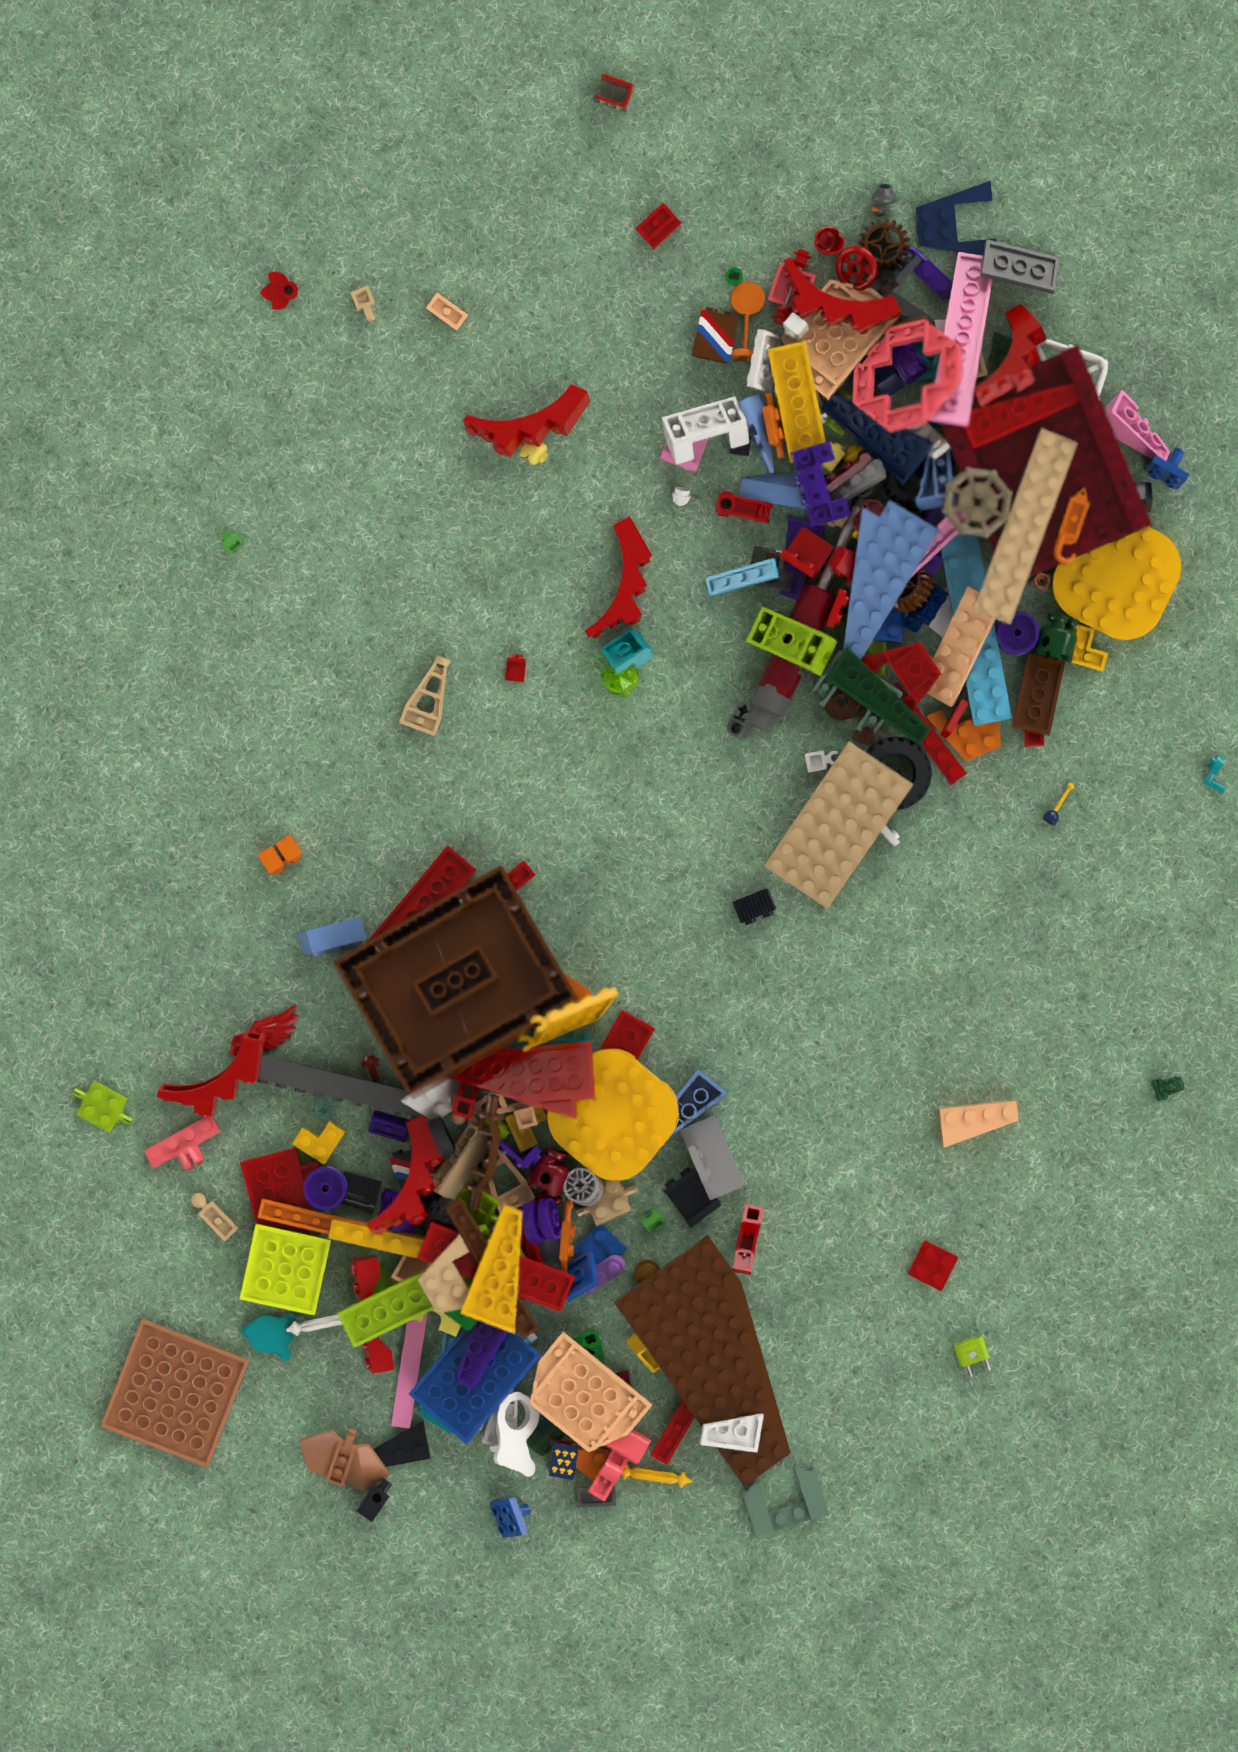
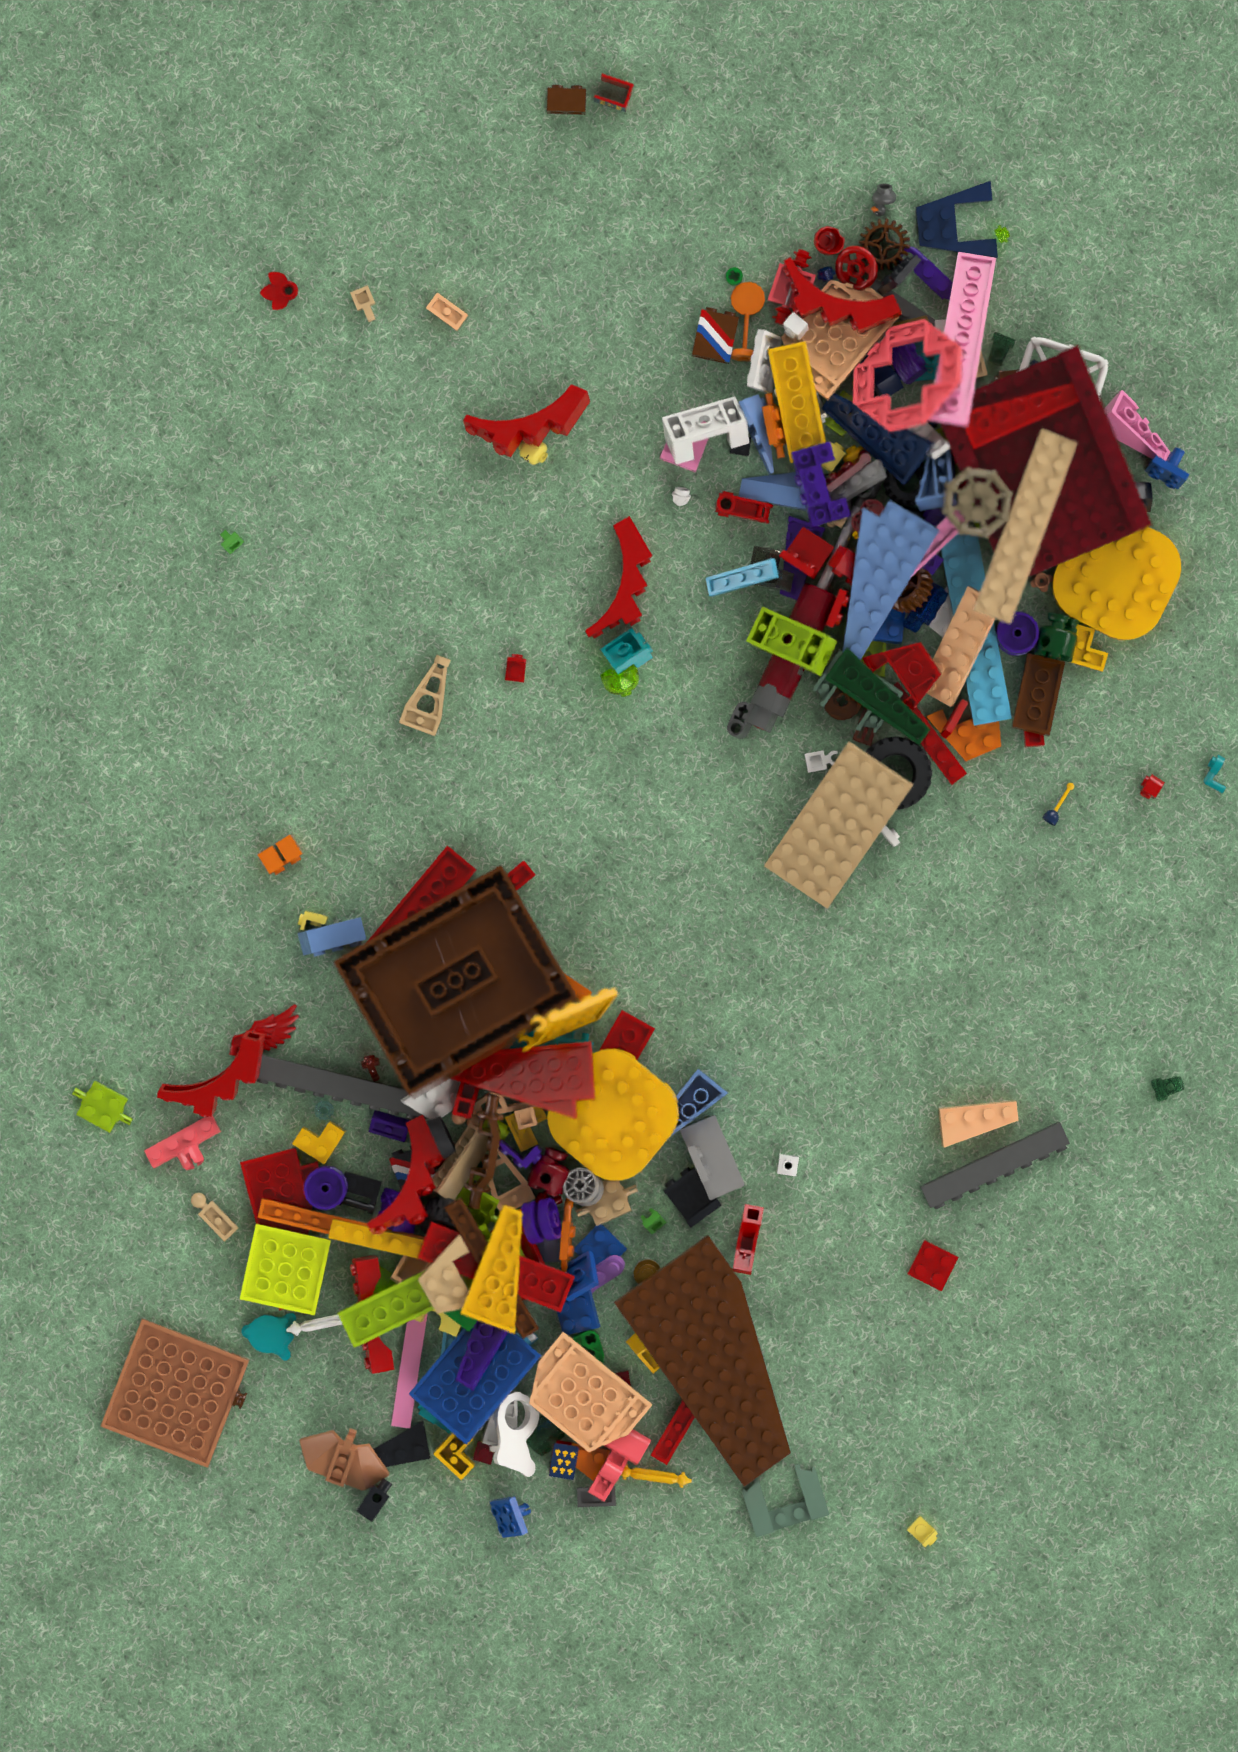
(239, 1399): none -> reddish brown bush
(316, 919): none -> light yellow bracket
(452, 1456): none -> yellow brick
(483, 1453): none -> dark red plate
(566, 100): none -> reddish brown brick
(579, 1314): none -> blue plate
(658, 226): red plate -> none
(734, 1433): white wing -> none
(754, 906): black brick -> none
(787, 1158): none -> white plate
(826, 273): none -> clear blue plate
(923, 1531): none -> light yellow bracket
(970, 1352): lime piece -> none
(994, 1165): none -> dark grey brick
(1002, 234): none -> clear neon green plate
(1019, 266): plate -> none
(1023, 354): red arch -> none
(1071, 525): orange plate -> none
(1151, 786): none -> red plate

